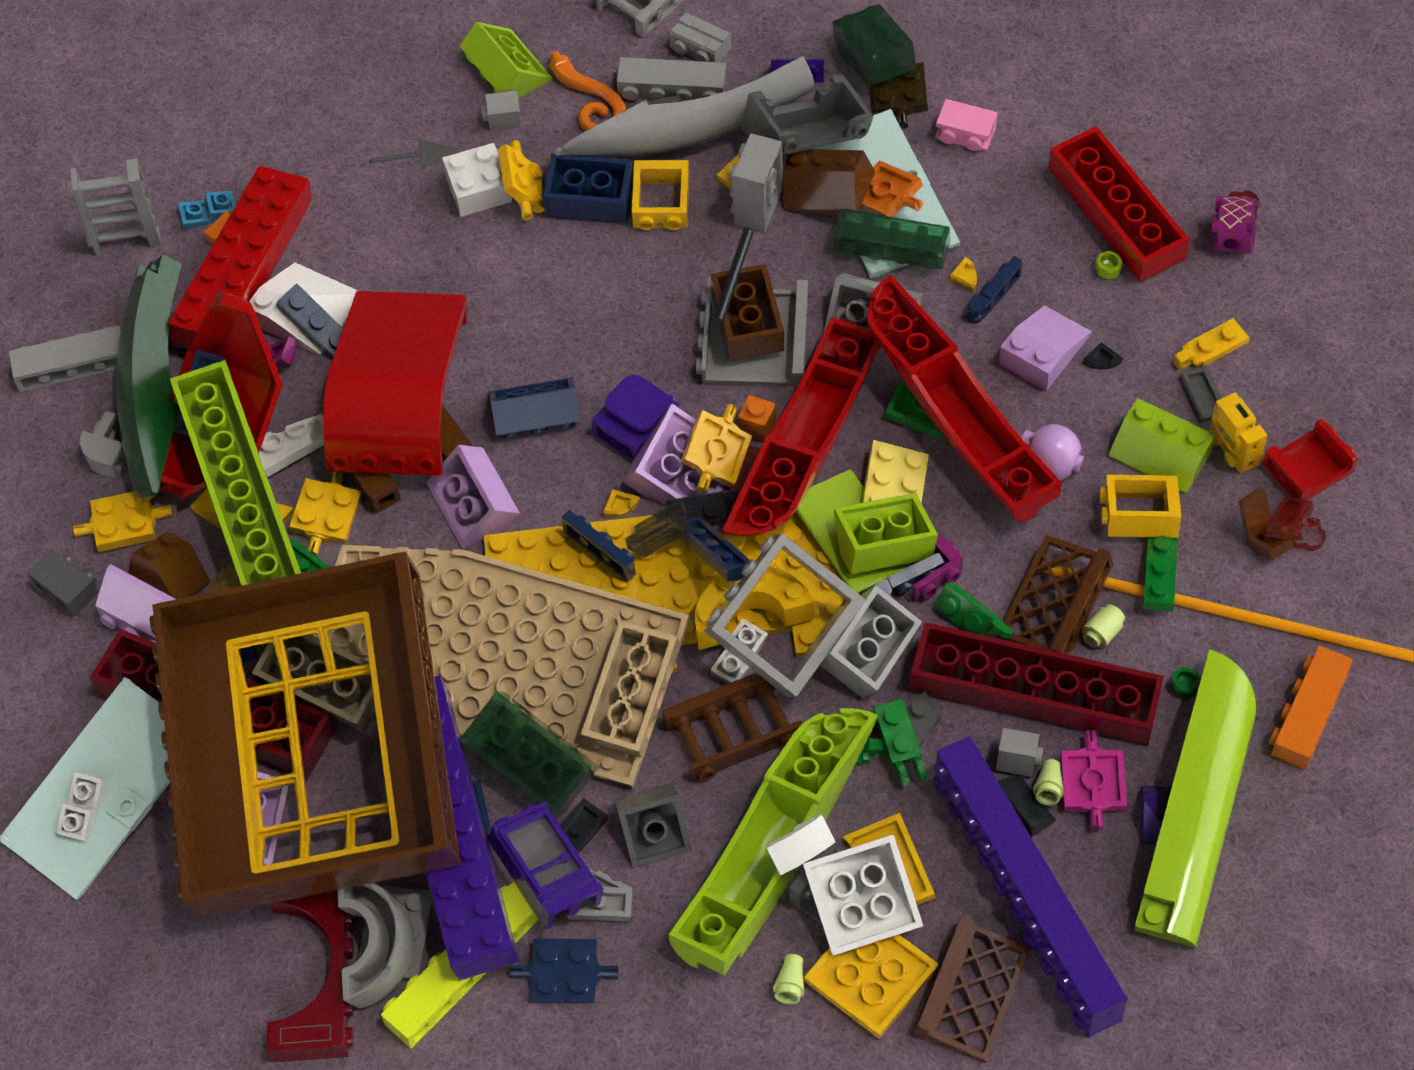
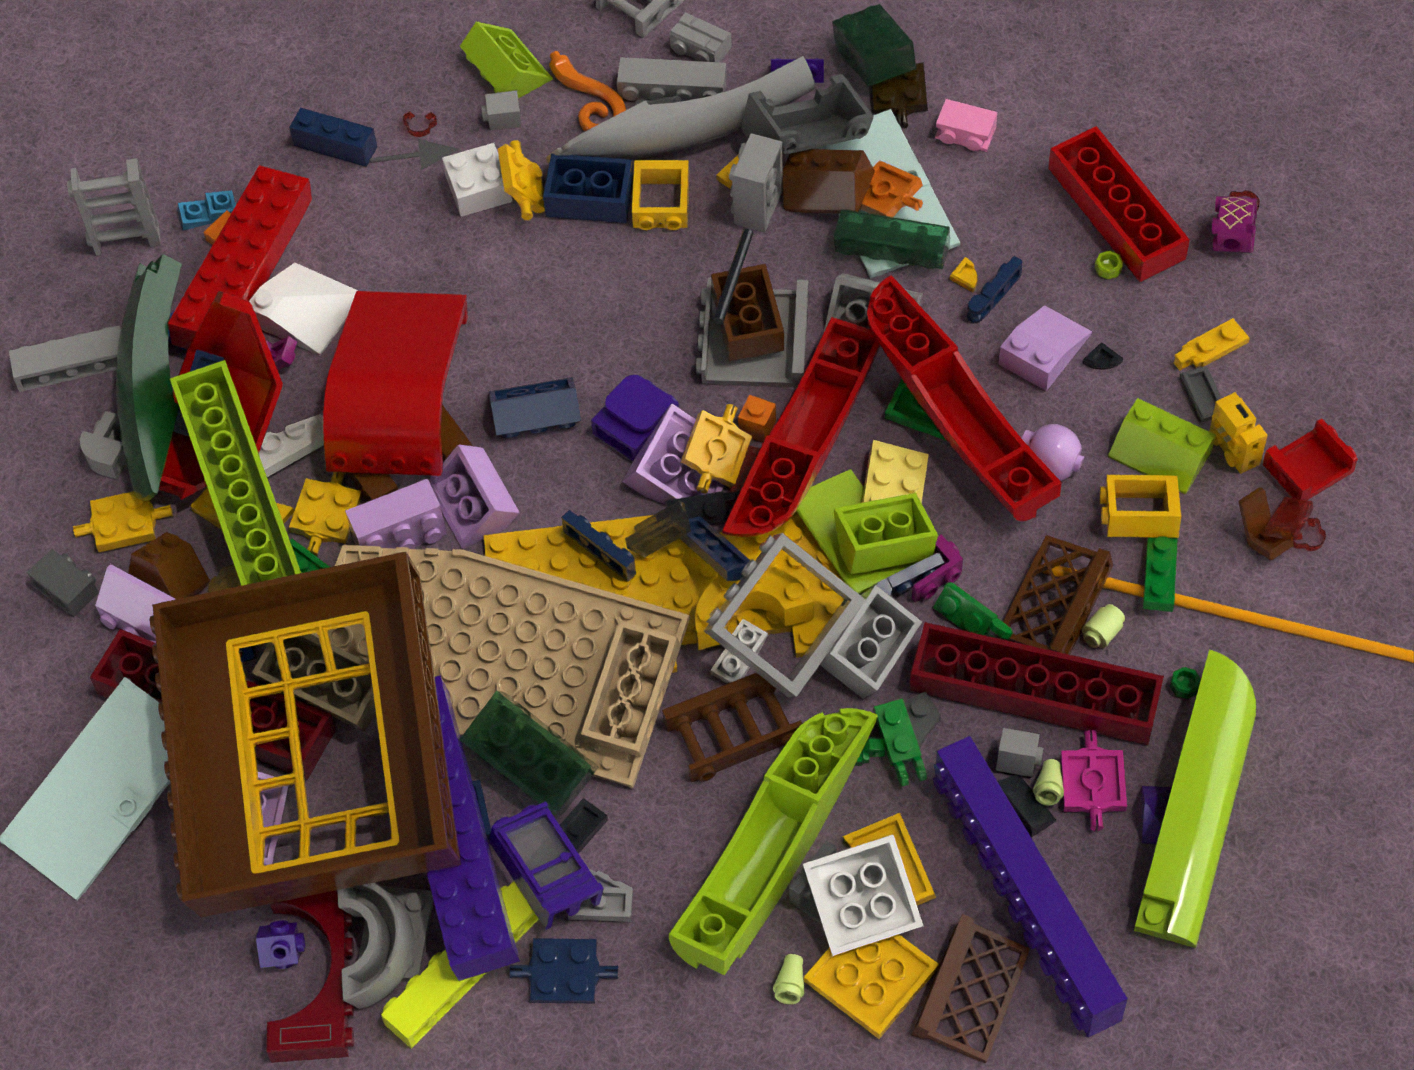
(83, 804): white slope -> none
(279, 944): none -> dark purple brick
(311, 319): dark blue plate -> none
(333, 137): none -> dark blue brick
(399, 518): none -> lavender brick
(409, 115): none -> clear red piece
(619, 504): yellow tile -> none
(652, 825): dark grey slope -> none
(801, 844): white slope -> none
(1311, 707): orange brick -> none

